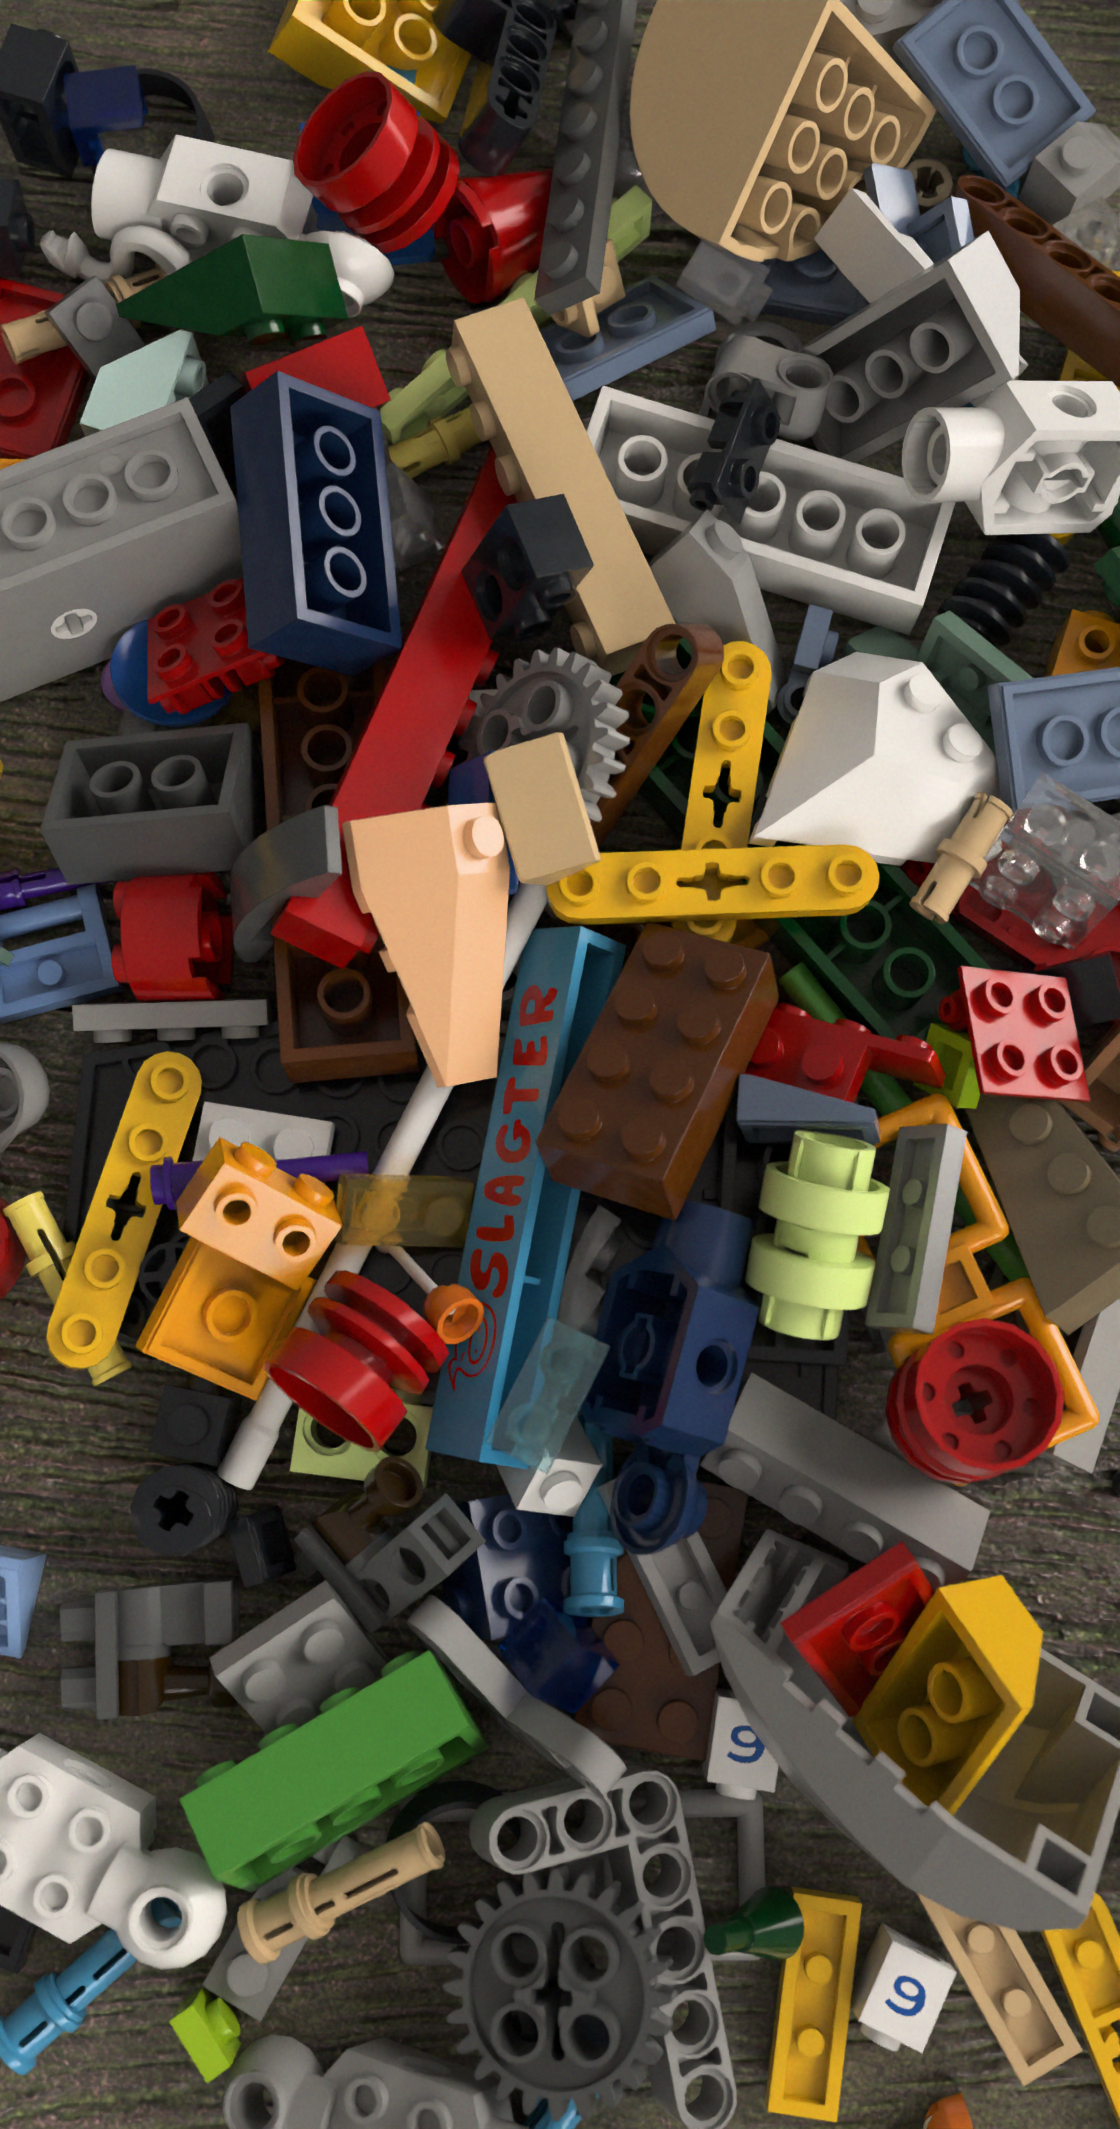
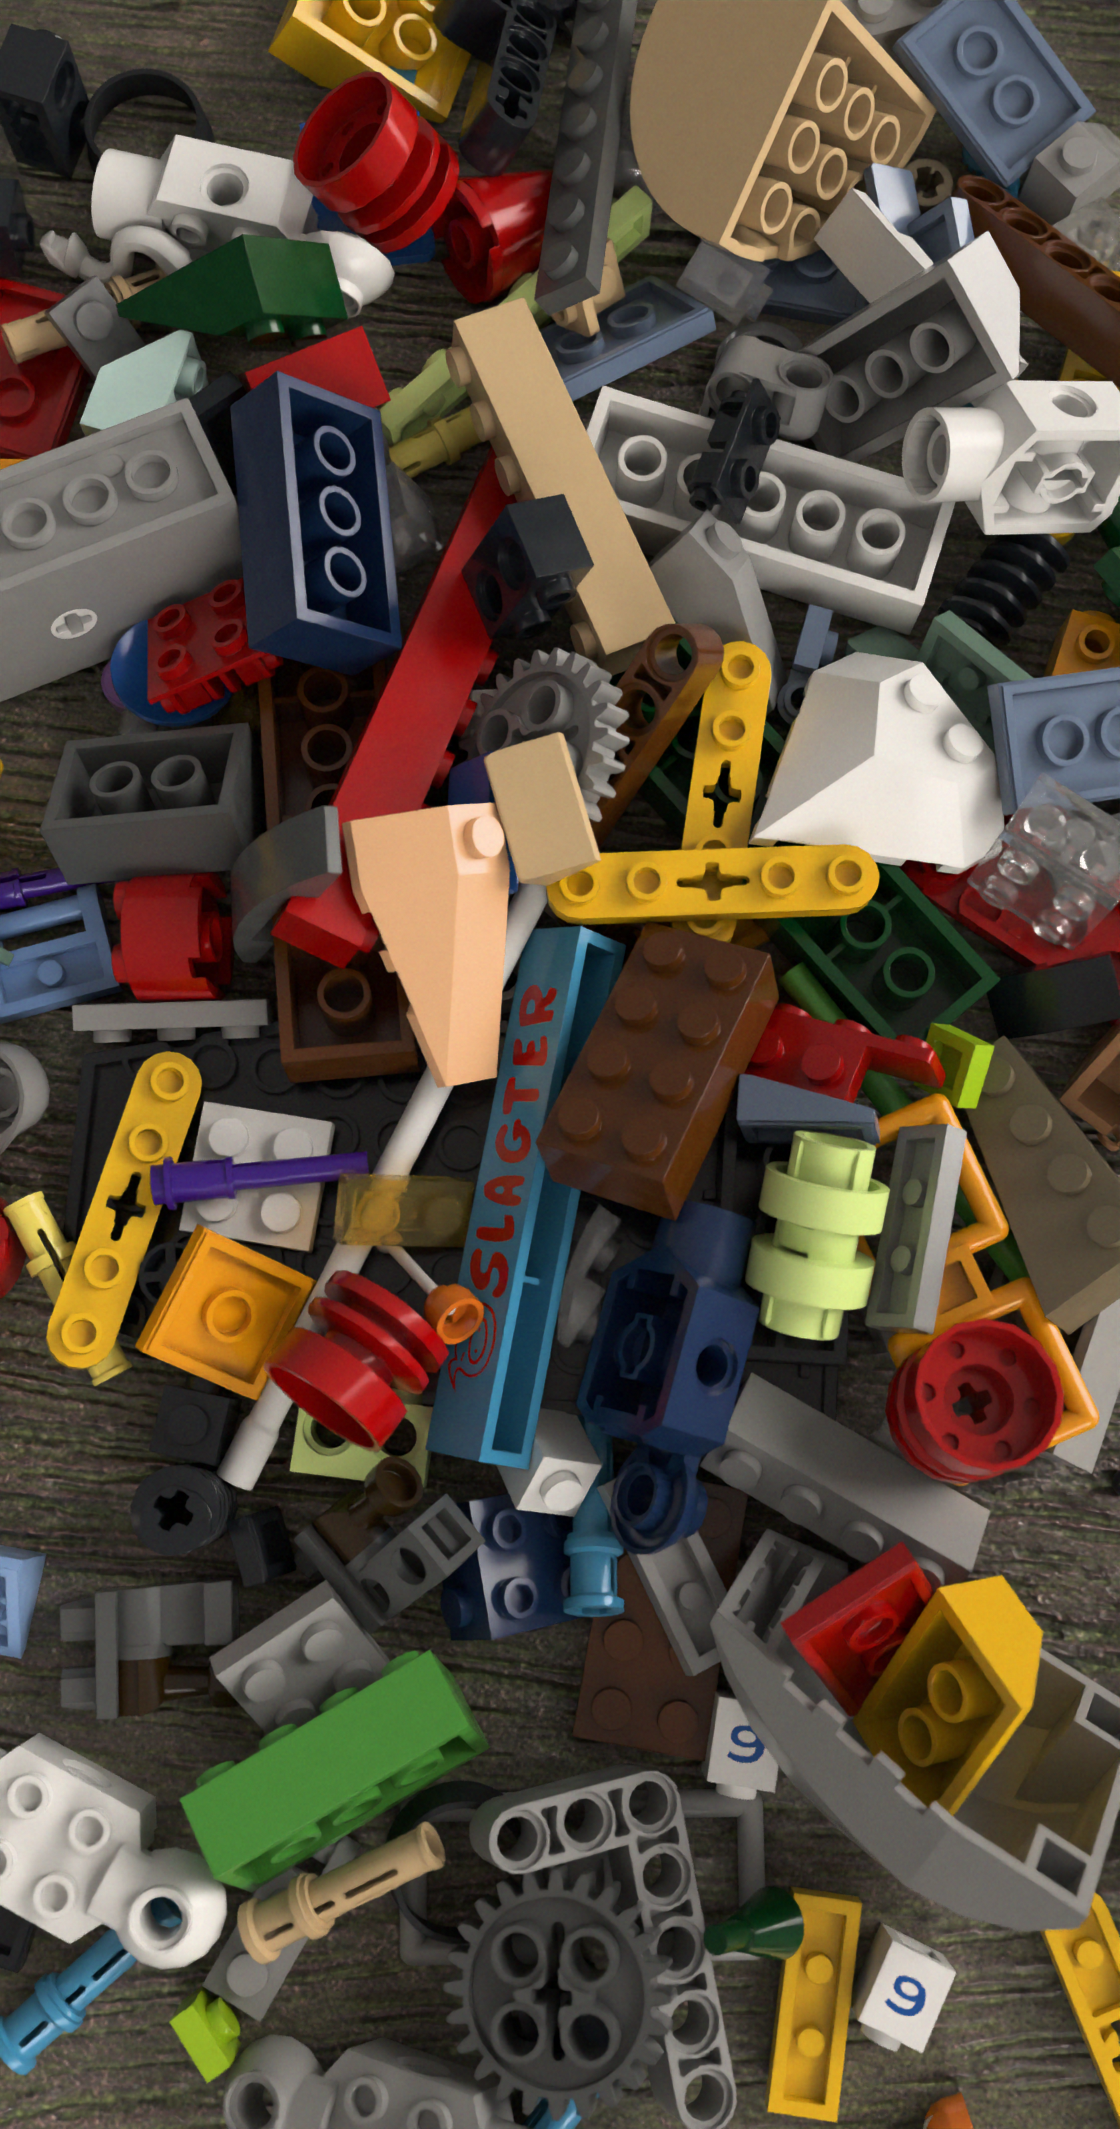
(103, 103): clear blue panel -> none
(259, 1212): light orange brick -> none
(526, 1718): light grey beam -> none
(547, 1395): clear light blue hinge -> none
(558, 1656): clear blue panel -> none
(961, 858): tan pin -> none
(1006, 1991): tan plate -> none
(1019, 1033): hinge -> none

